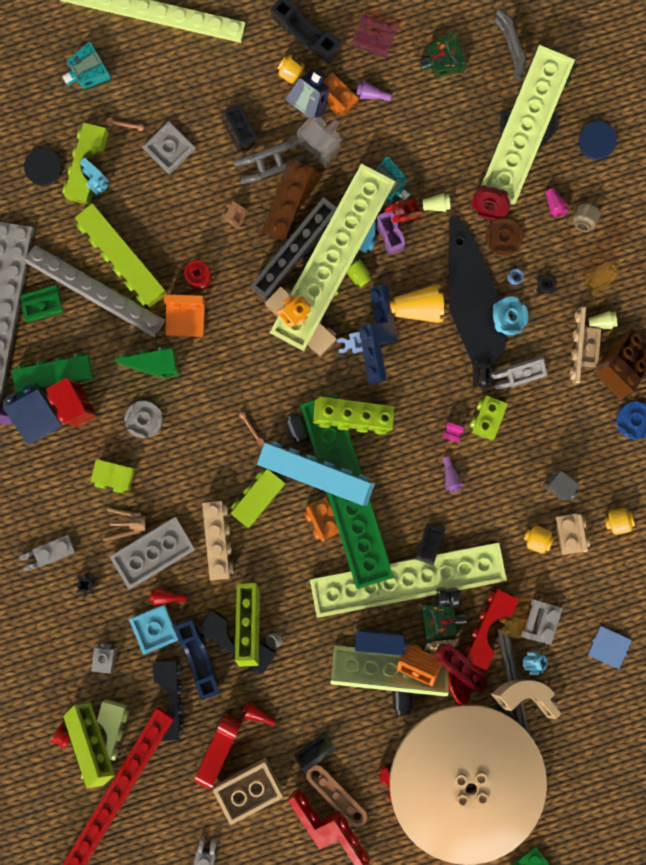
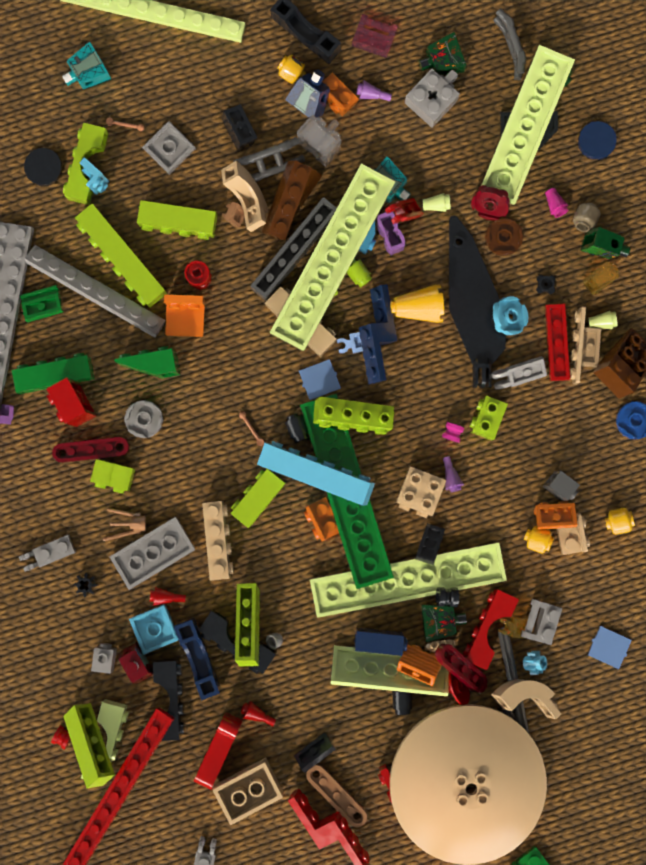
(31, 413): dark blue brick -> none
(90, 449): none -> dark red plate
(135, 663): none -> dark red torso
(177, 219): none -> lime brick
(248, 193): none -> tan arch
(294, 310): light orange brick -> none
(319, 379): none -> medium blue piece
(420, 492): none -> tan brick
(433, 86): none -> light grey hinge
(514, 272): medium blue hinge -> none
(555, 515): none -> orange bracket
(557, 342): none -> red plate
(604, 244): none -> dark green torso

